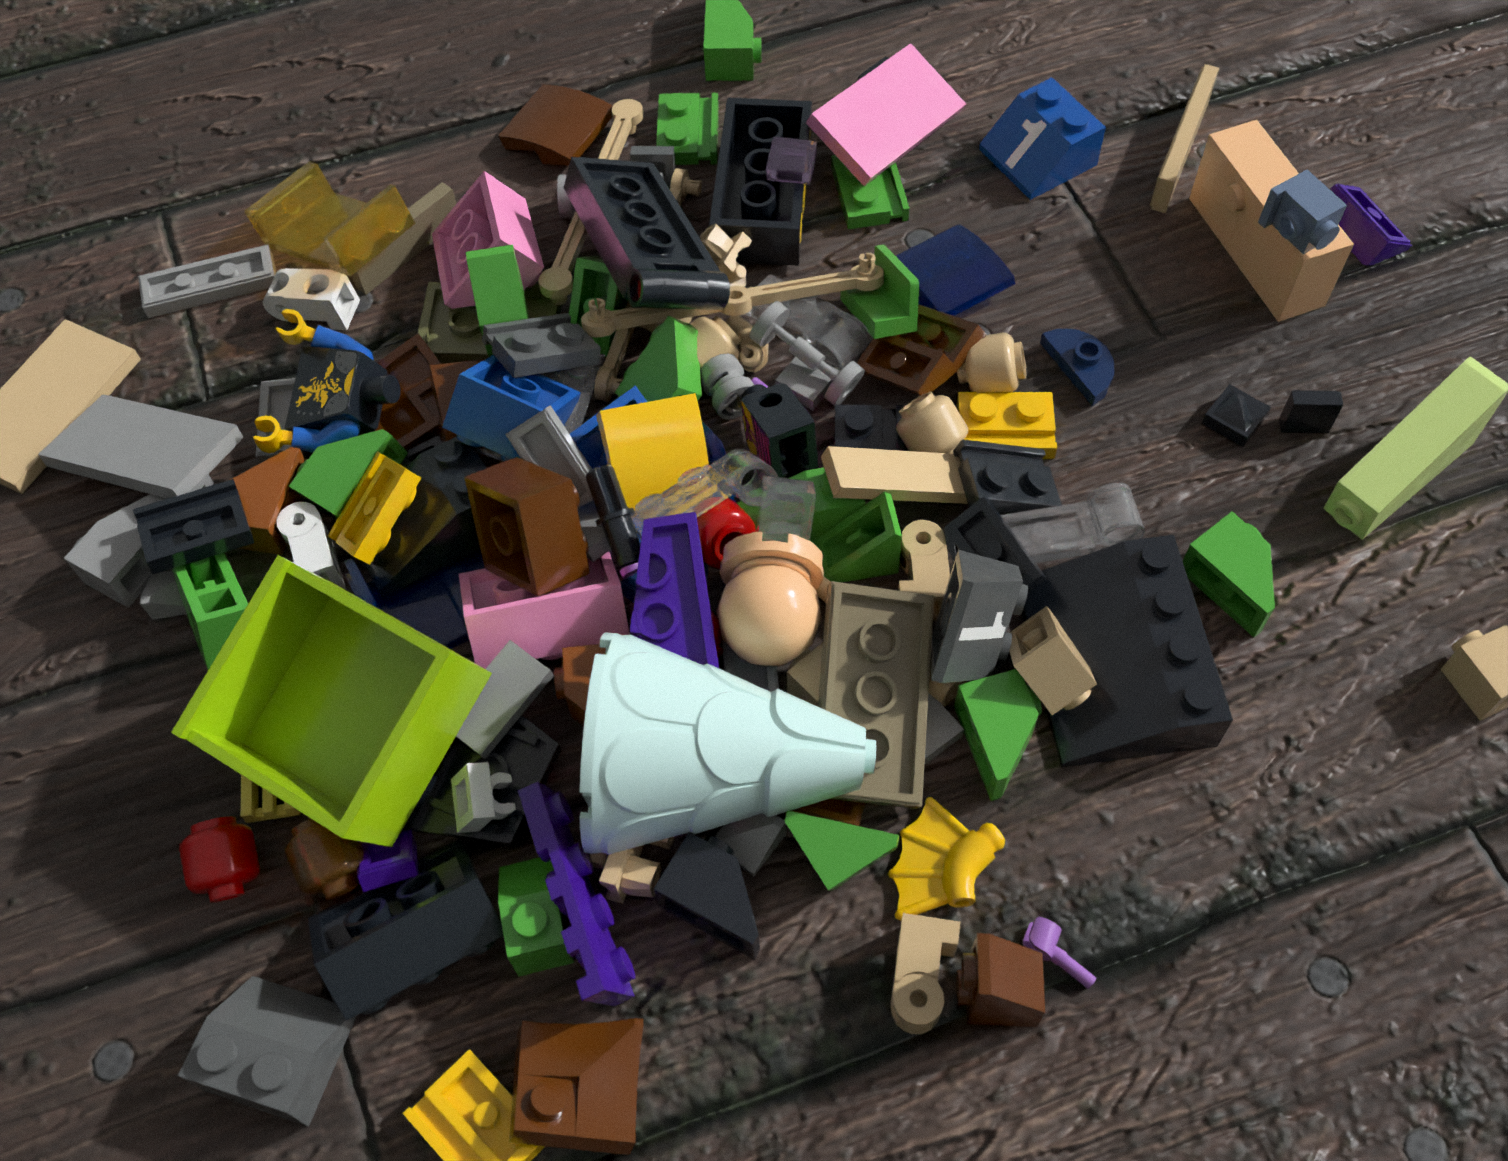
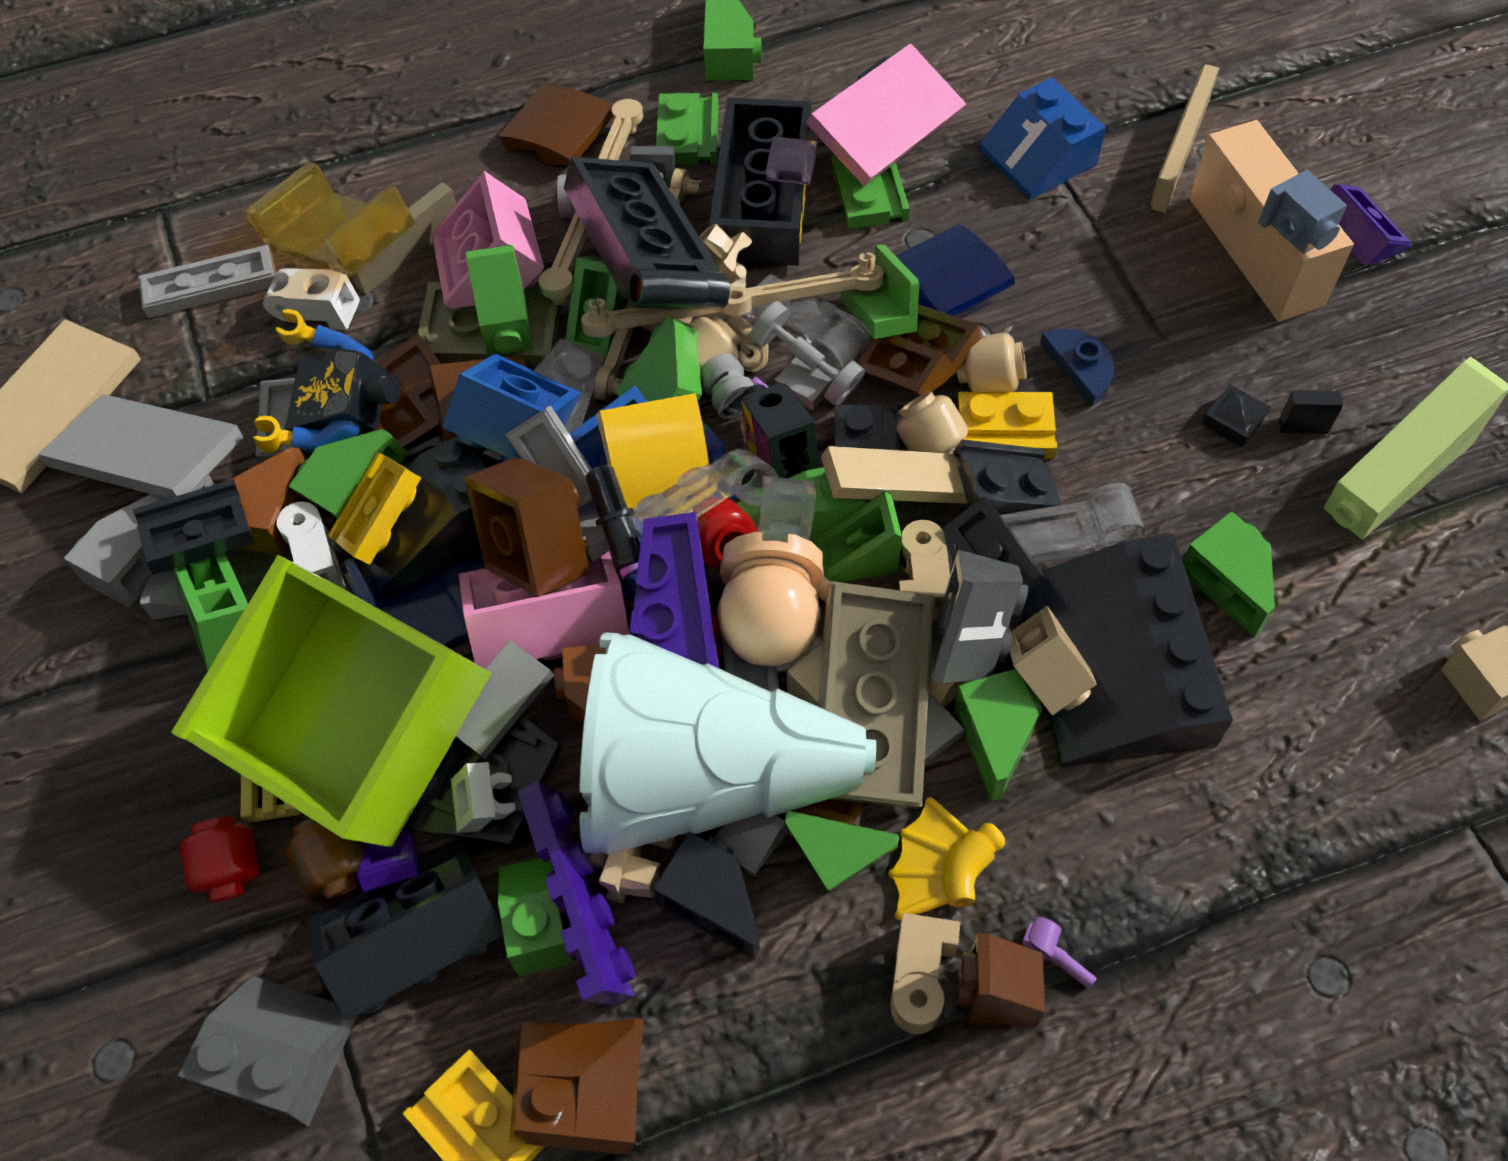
(541, 345): dark grey plate -> none

